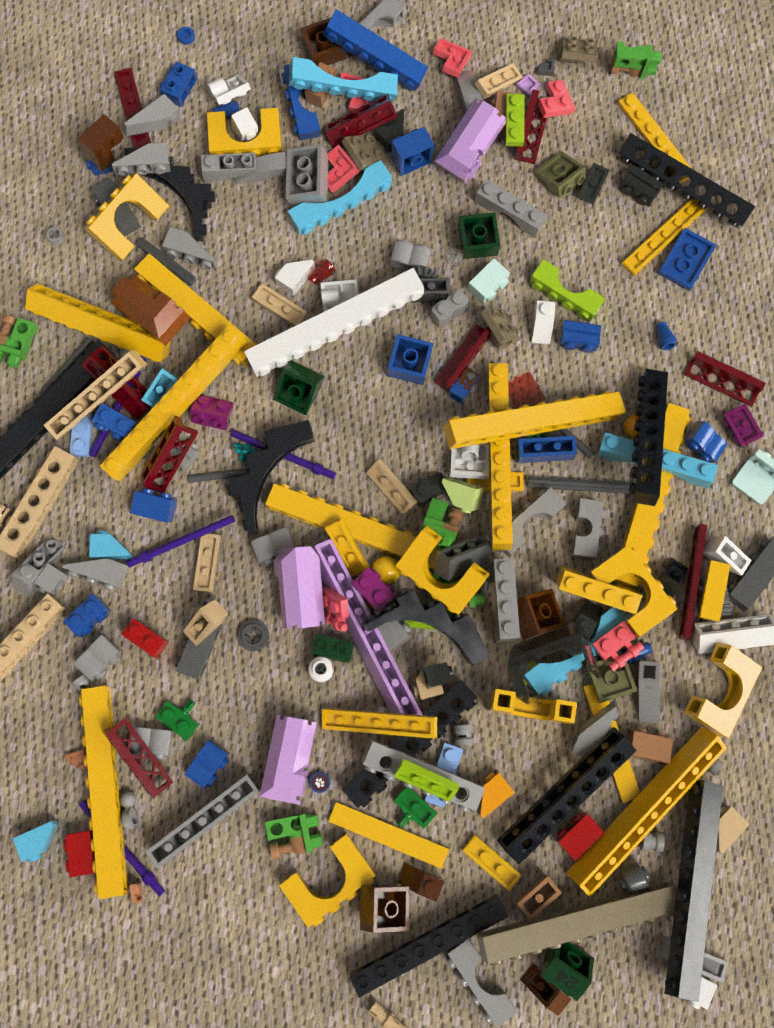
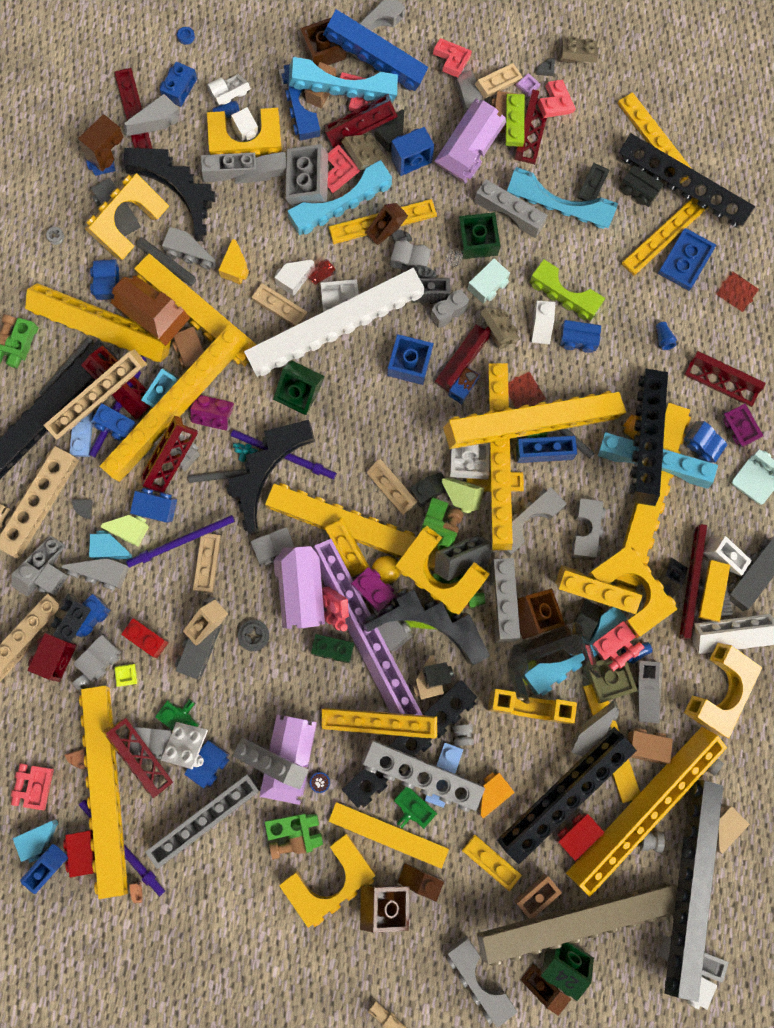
(37, 788): none -> coral plate
(43, 869): none -> blue brick
(51, 657): none -> dark red brick
(68, 618): none -> black bracket
(83, 508): none -> dark grey tile
(105, 278): none -> blue brick
(125, 675): none -> neon yellow tile
(127, 528): none -> yellowish green slope
(129, 817): light grey plate -> none
(147, 159): light grey slope -> none
(185, 746): none -> white hinge
(189, 347): none -> medium nougat brick
(234, 265): none -> yellow slope
(270, 763): none -> light grey arch
(325, 663): white head -> none
(357, 227): none -> yellow tile
(386, 222): none -> reddish brown slope
(401, 235): none -> dark grey tile
(426, 780): lime plate -> none
(428, 945): black brick -> none
(561, 174): olive plate -> none
(578, 485): dark grey axle -> none
(597, 211): none -> medium azure arch
(634, 878): dark grey head -> none
(635, 60): bright green hips -> none
(737, 291): none -> clear red piece

